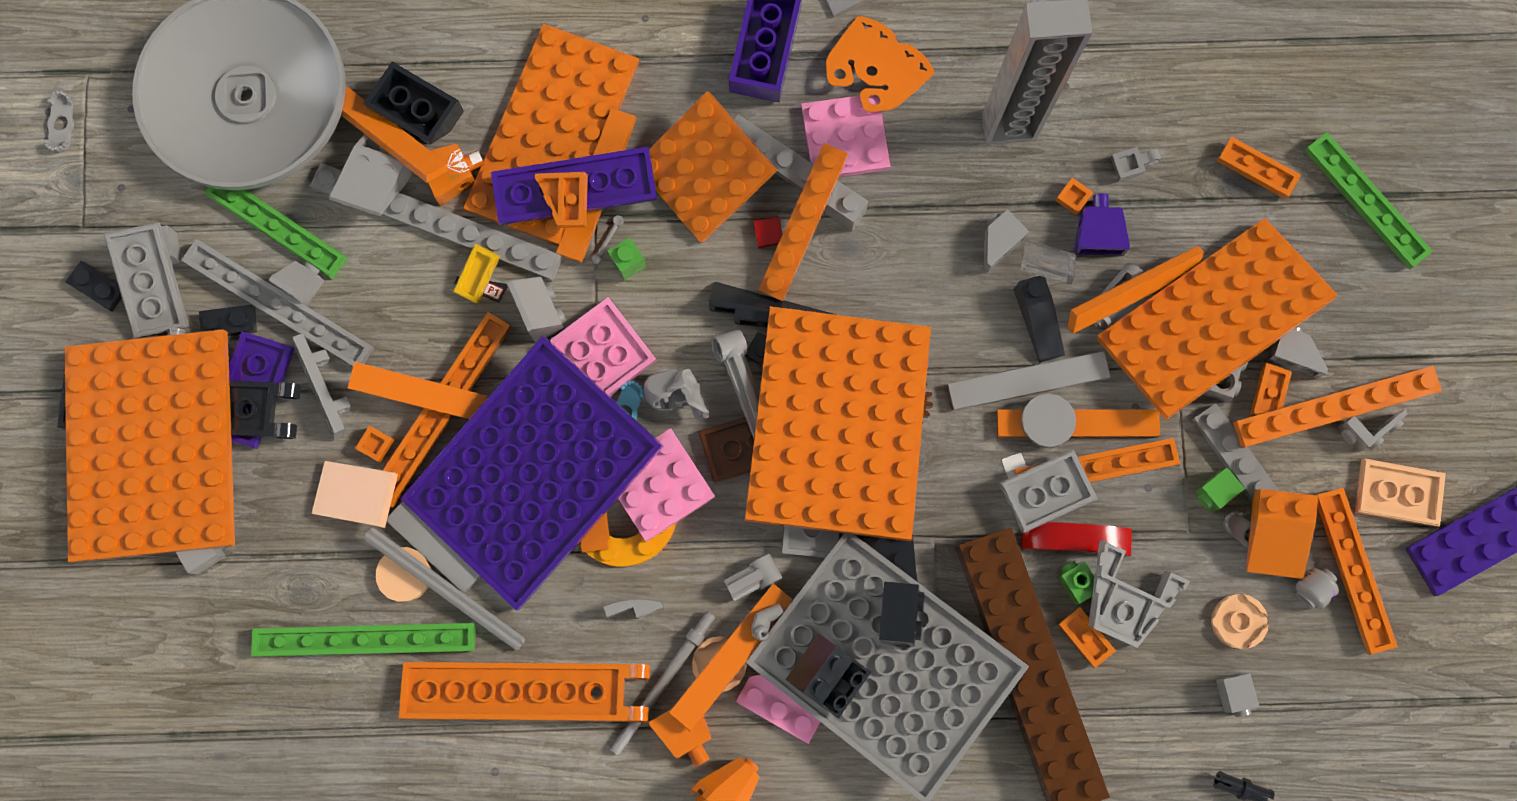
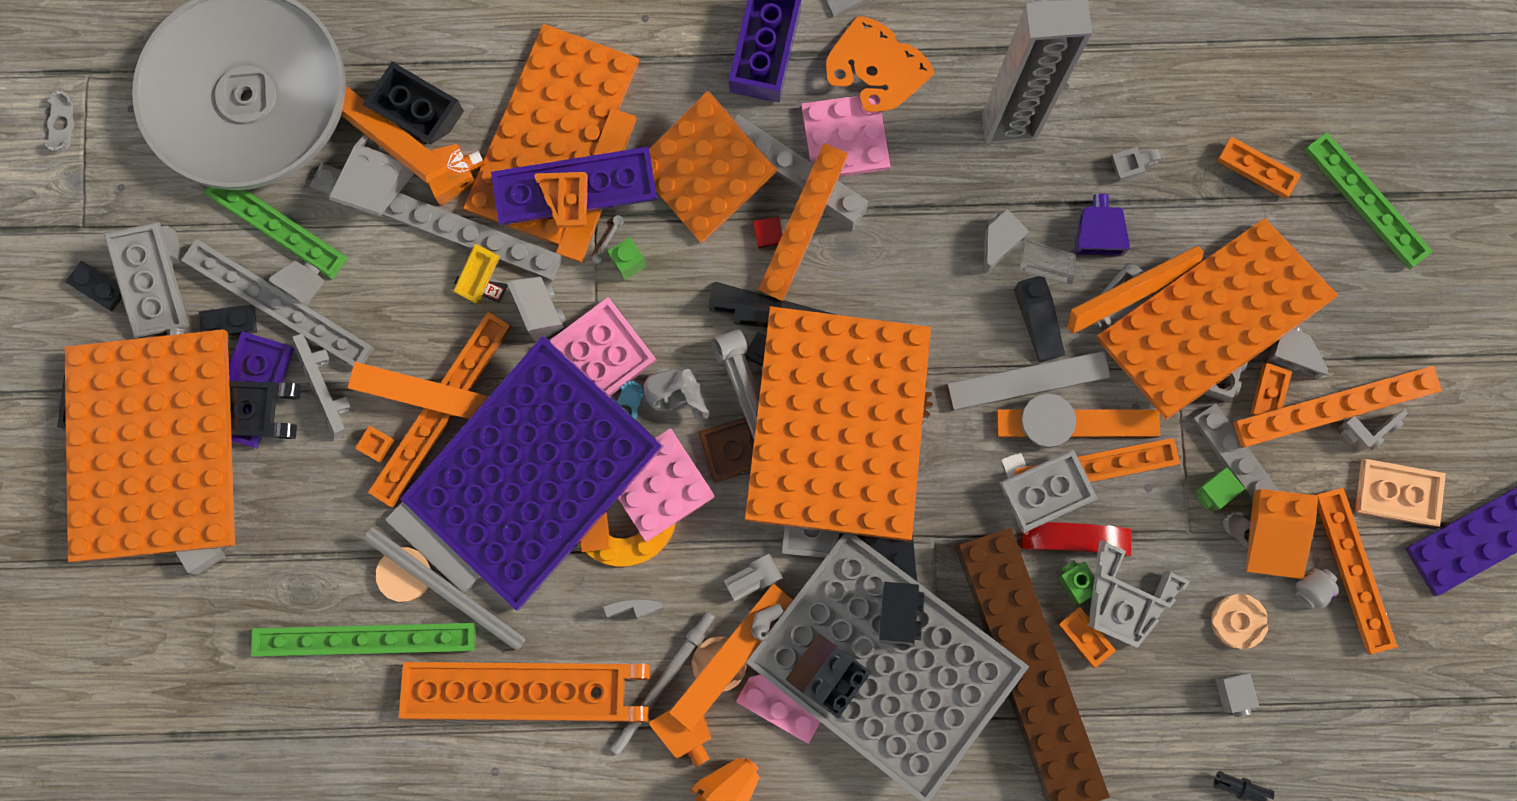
(354, 494): light nougat tile -> none
(1074, 196): orange plate -> none

